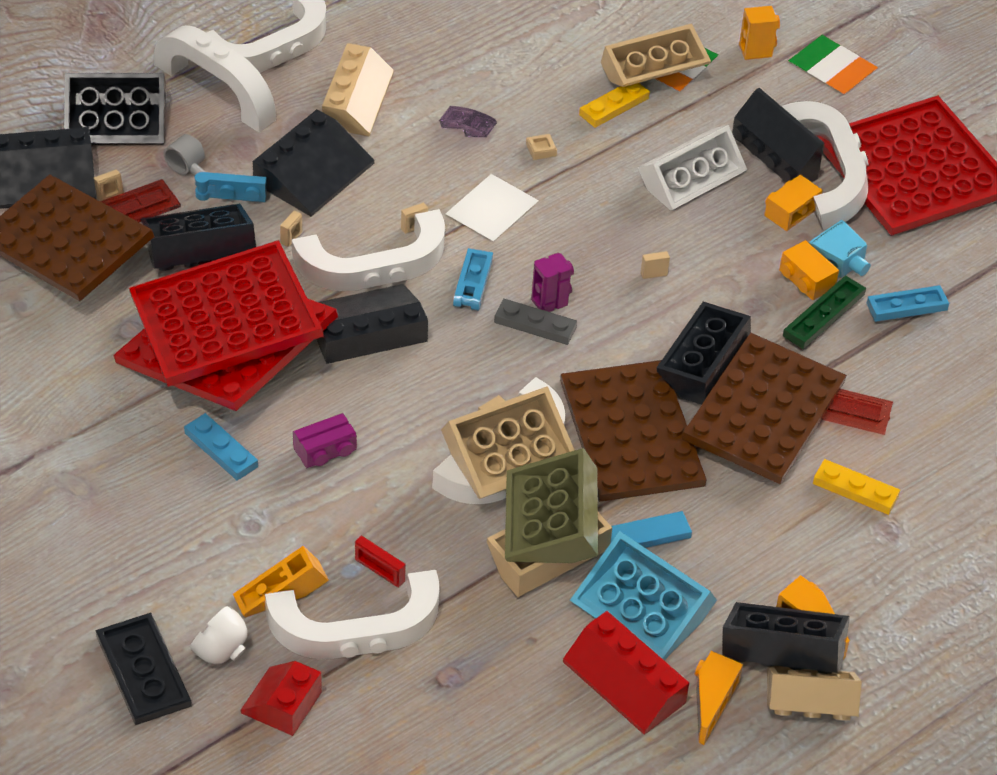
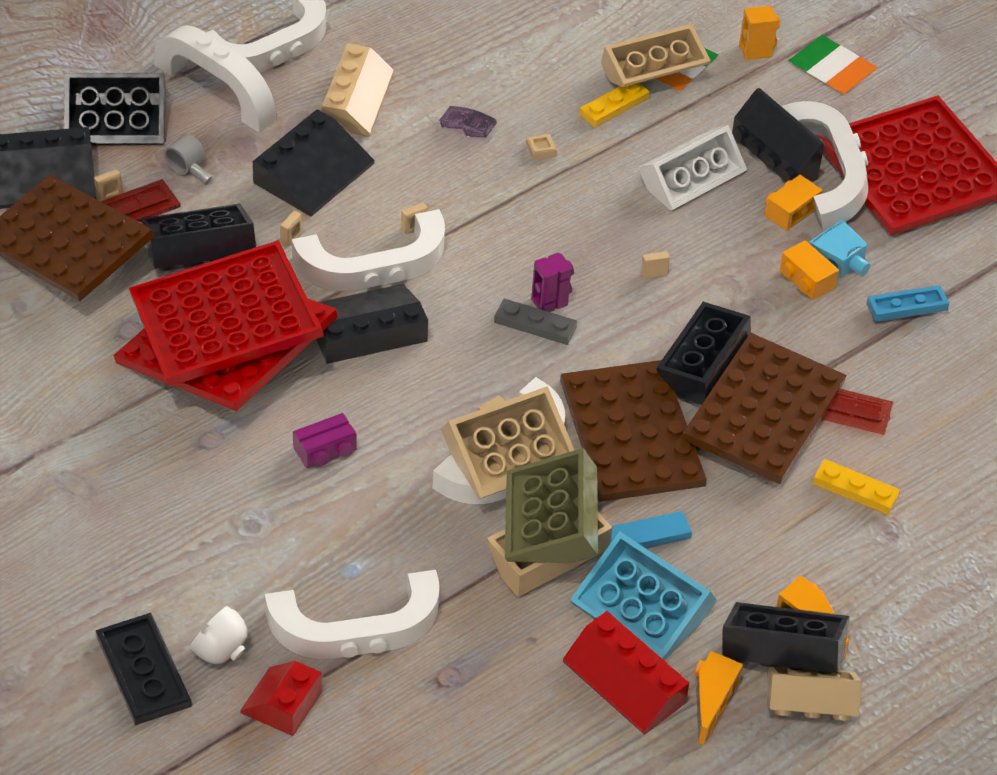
(221, 446): dark azure plate -> none
(230, 187): dark azure plate -> none
(296, 572): light orange slope -> none
(380, 561): red tile -> none
(473, 278): dark azure plate -> none
(492, 207): white sticker -> none
(824, 312): dark green plate -> none

